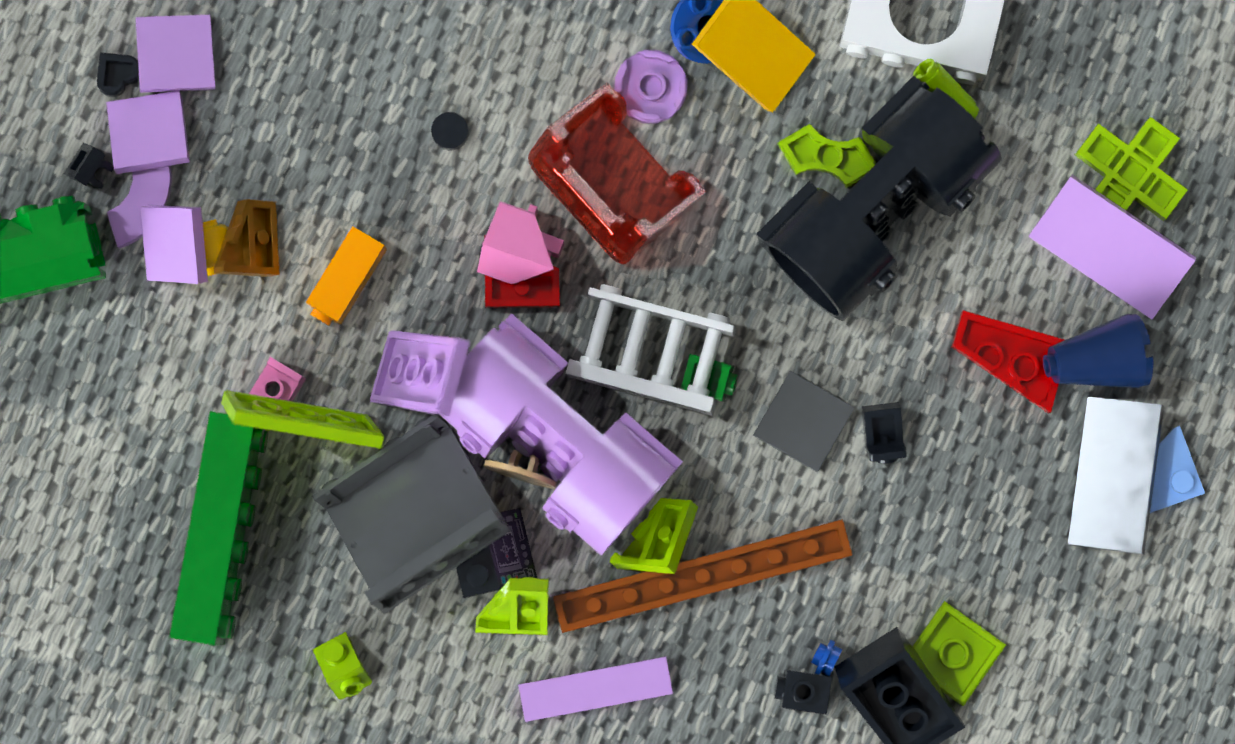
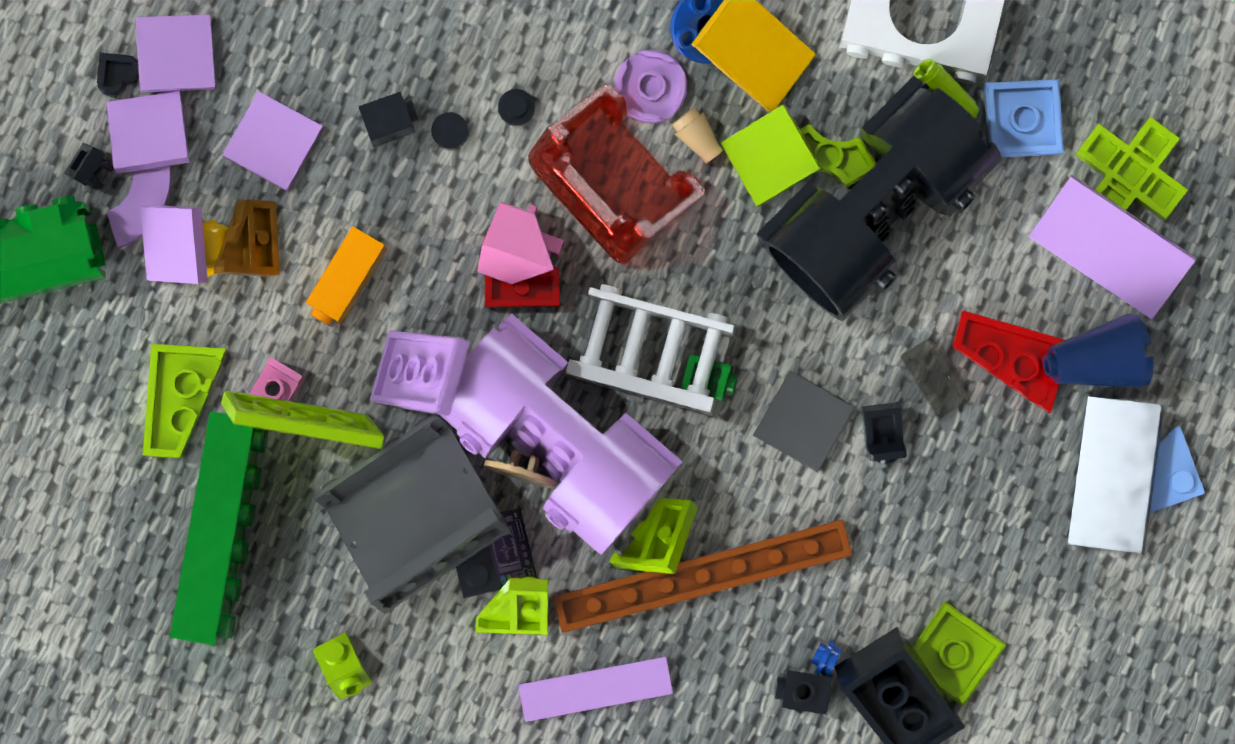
(176, 395): none -> lime wing
(273, 141): none -> lavender tile
(388, 118): none -> black brick
(516, 107): none -> black plate
(697, 134): none -> tan cone
(771, 155): none -> lime tile
(934, 377): none -> clear smoke tile
(1024, 117): none -> light blue plate

